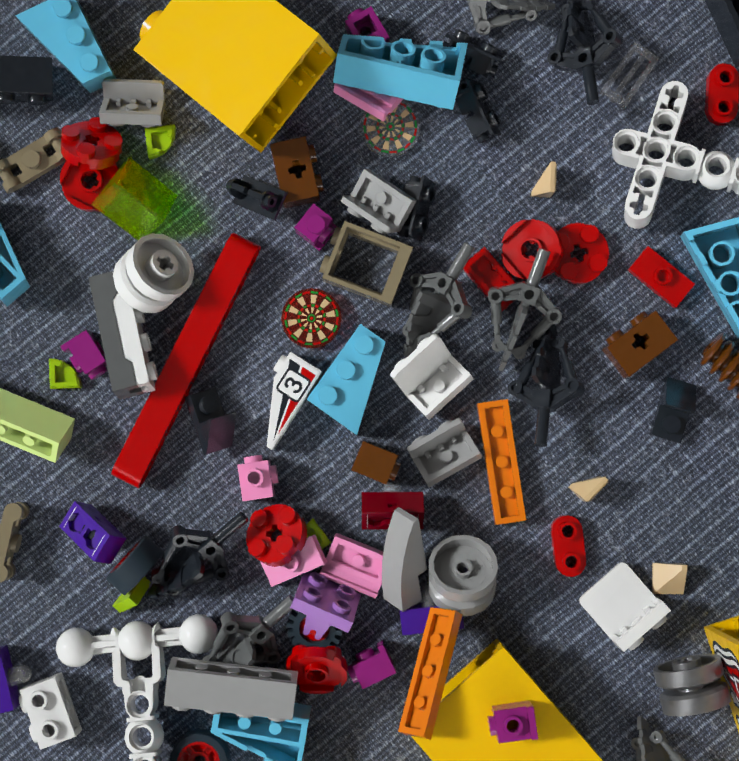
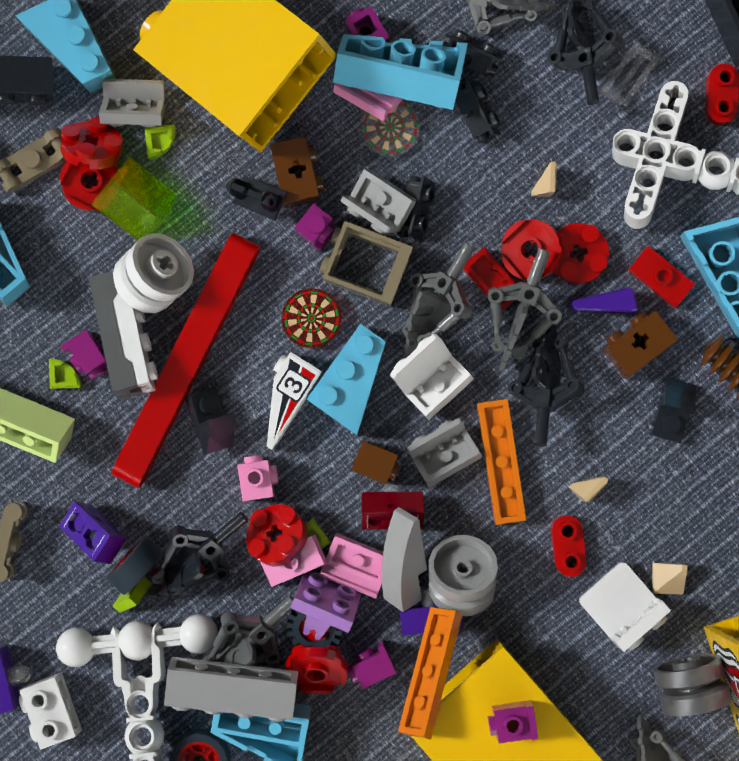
(617, 301): none -> dark purple slope

